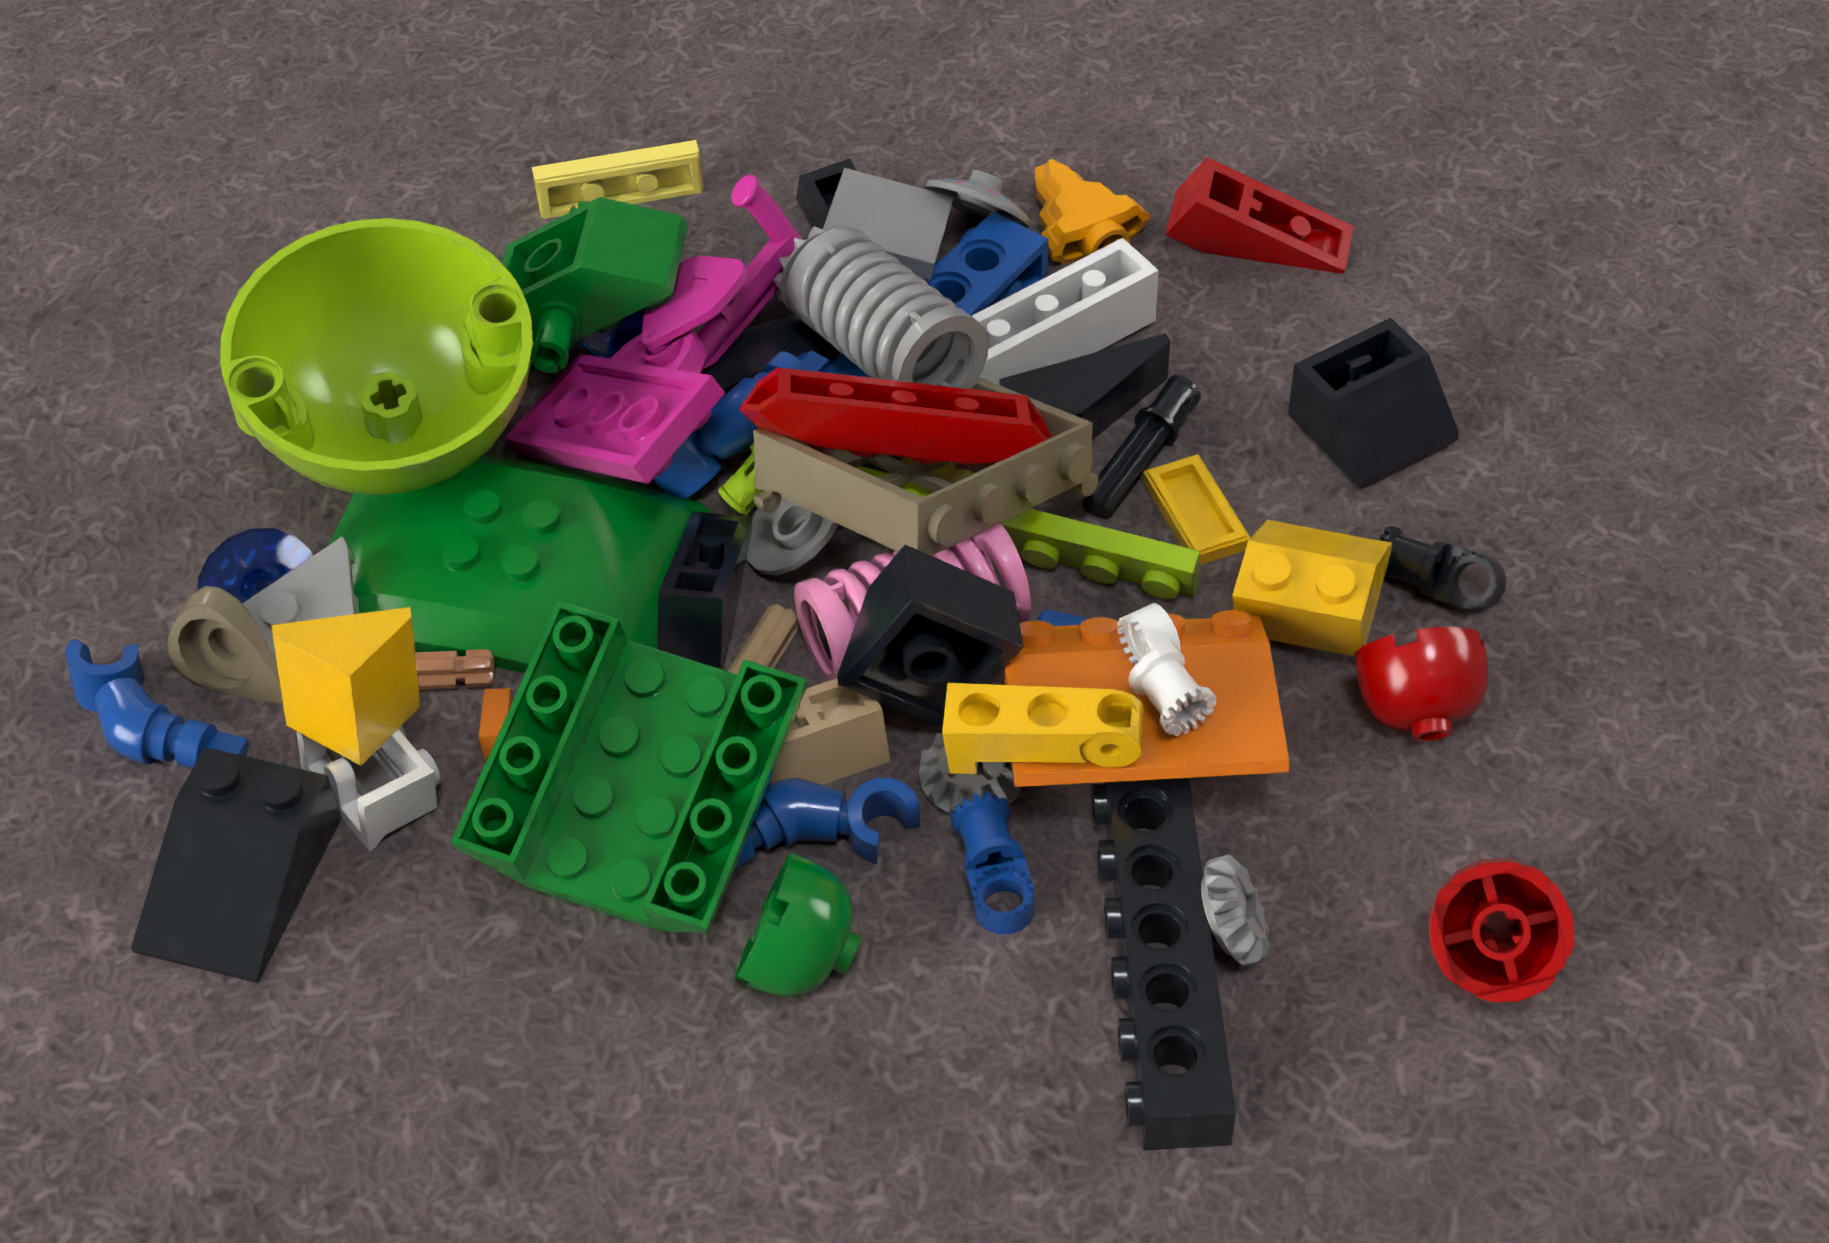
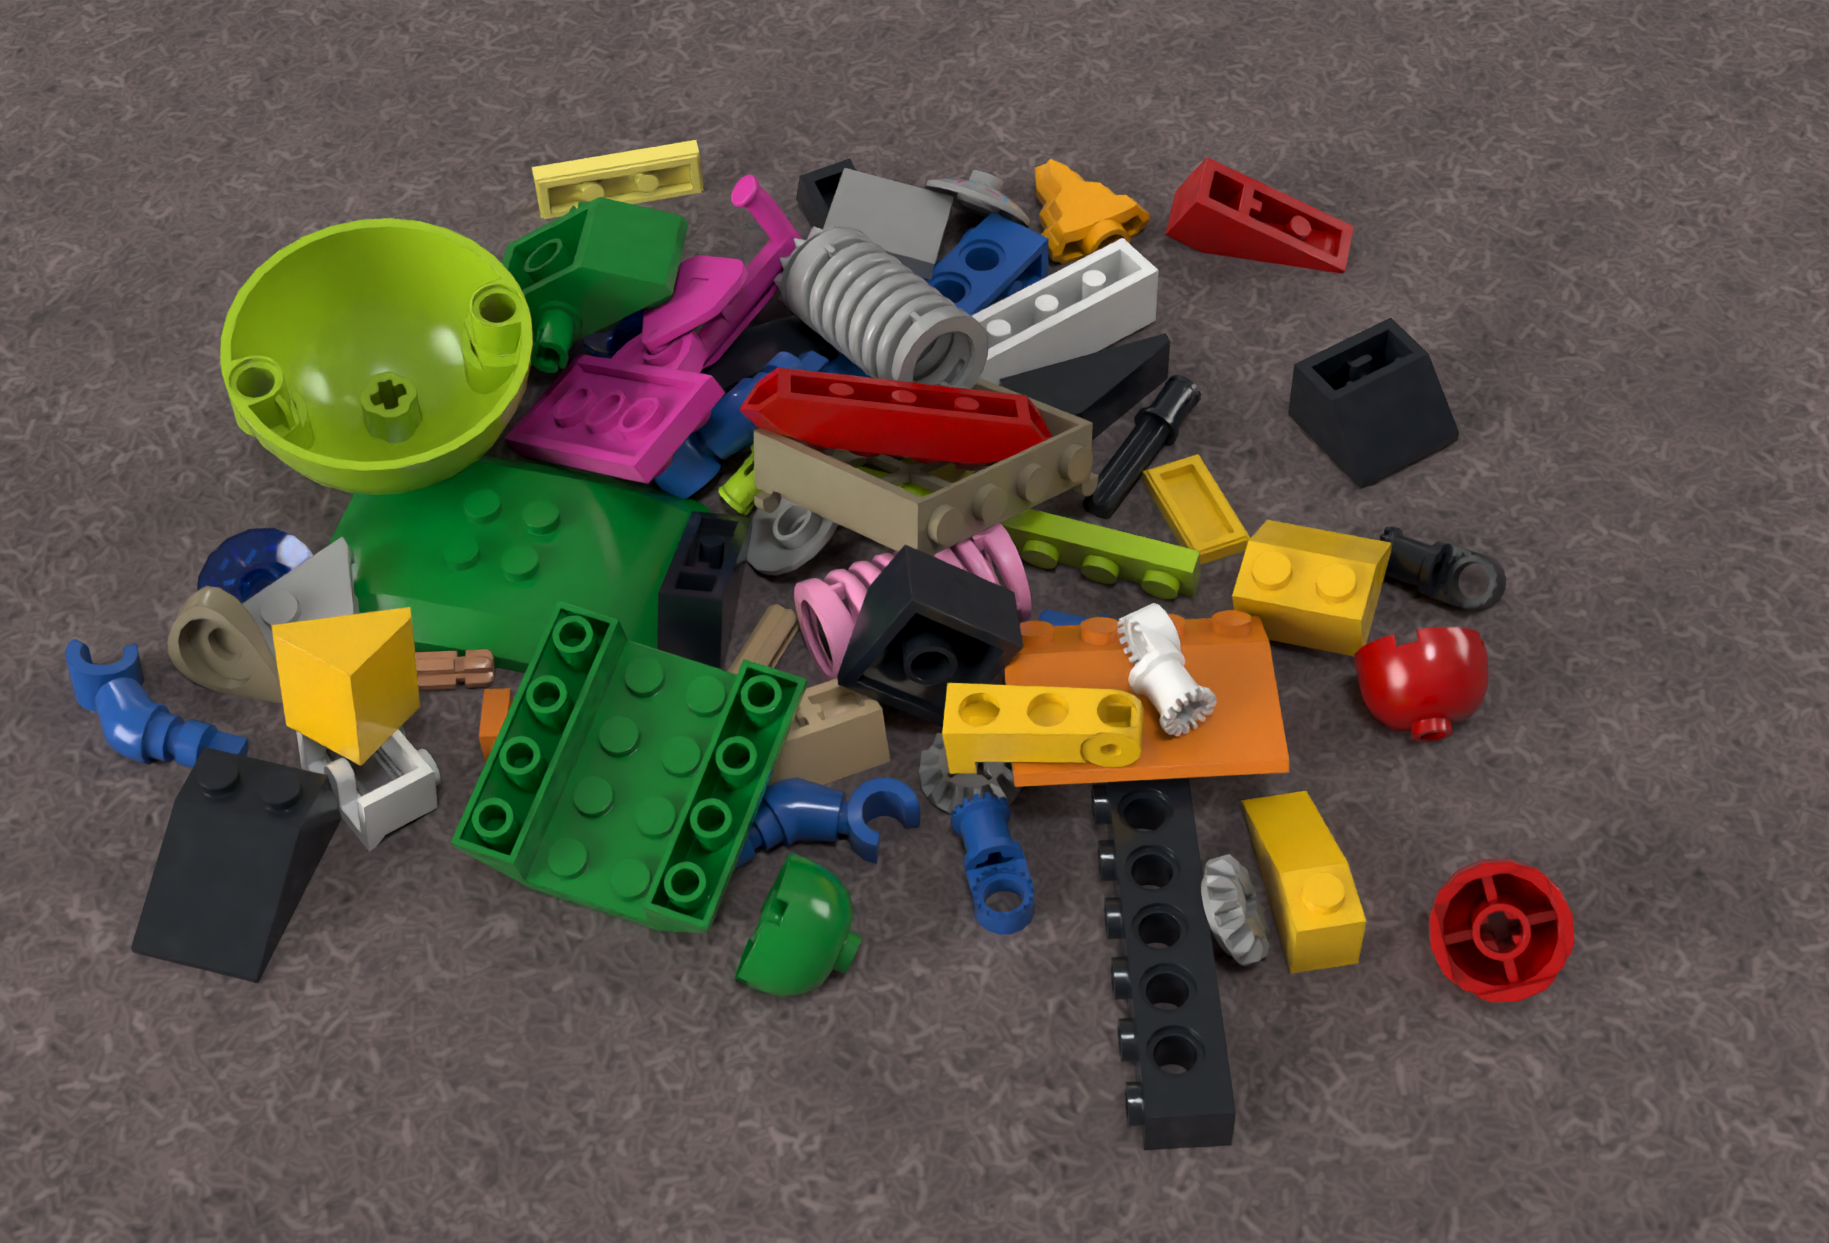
(1305, 882): none -> yellow slope

